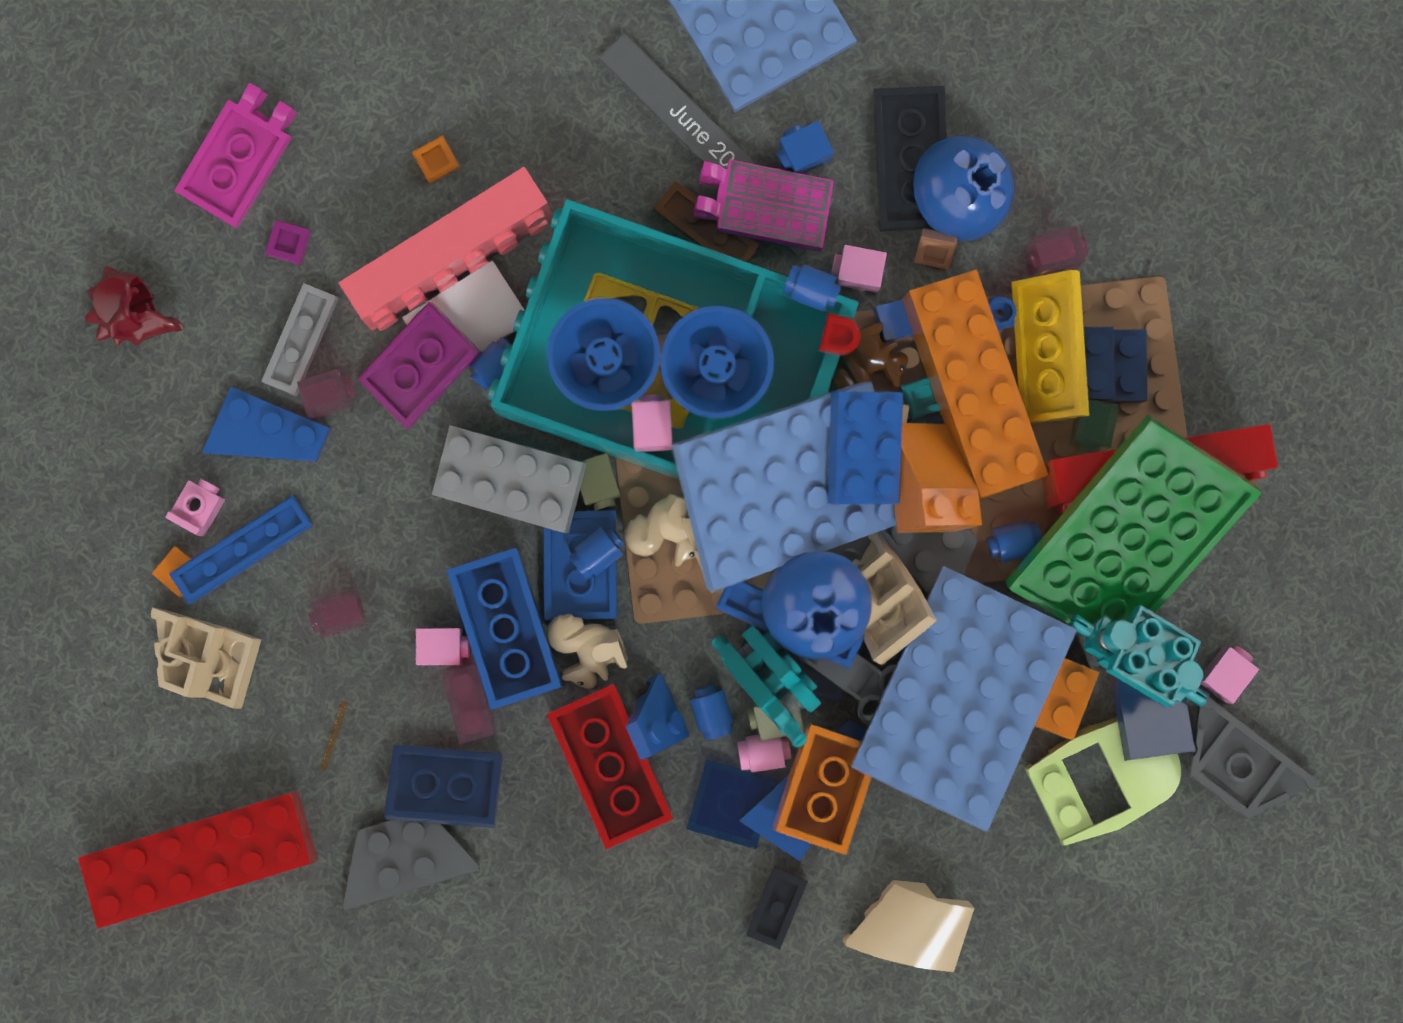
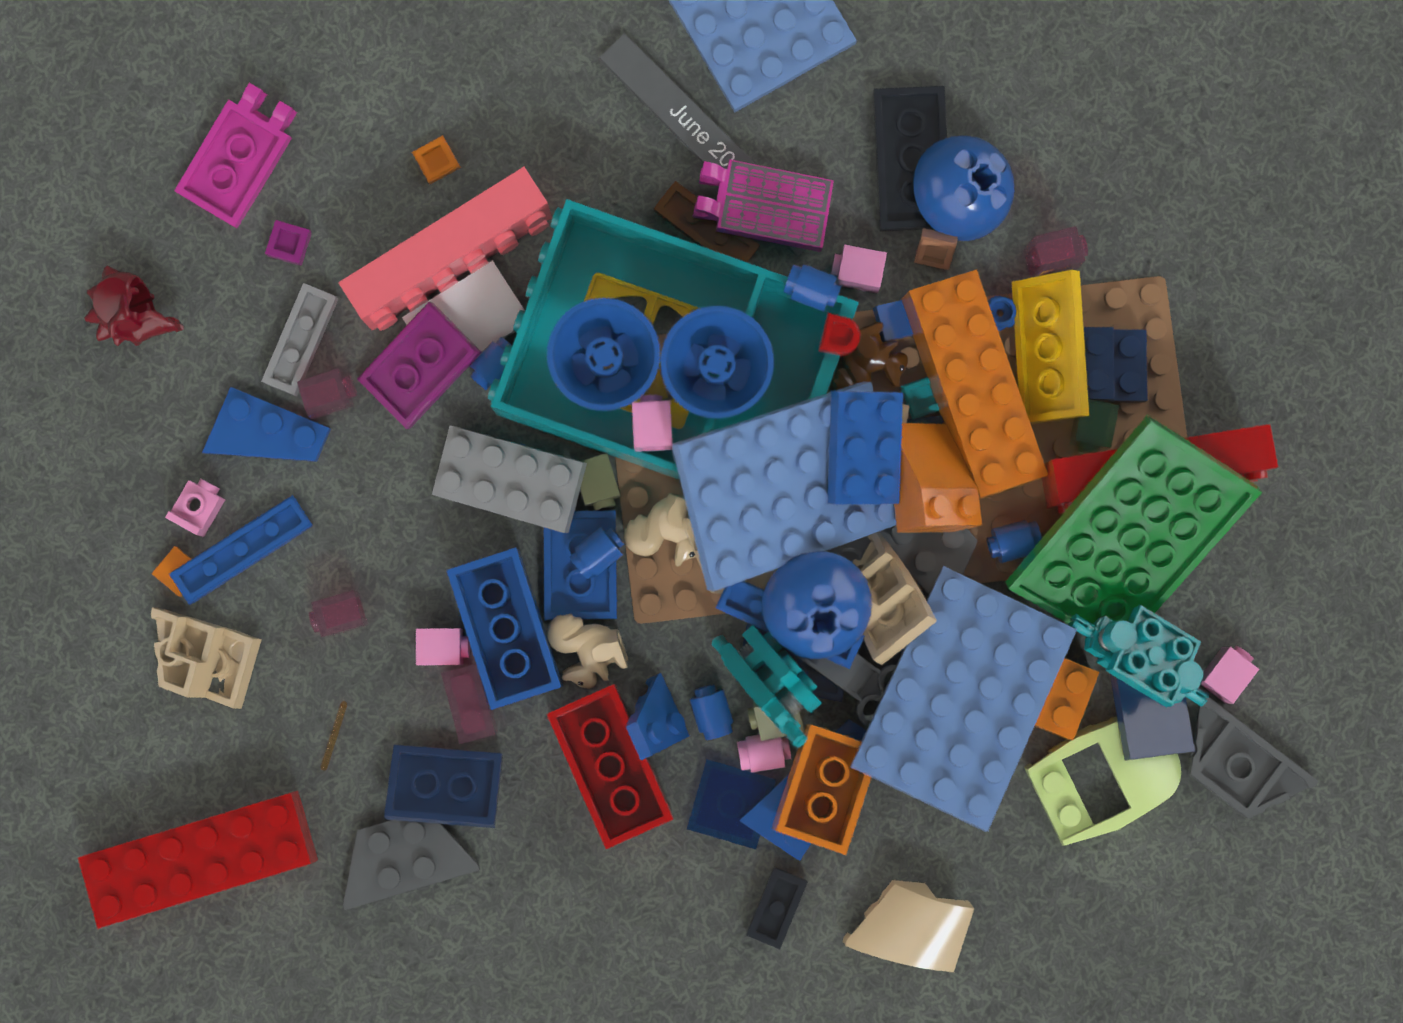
(804, 148): blue brick -> none

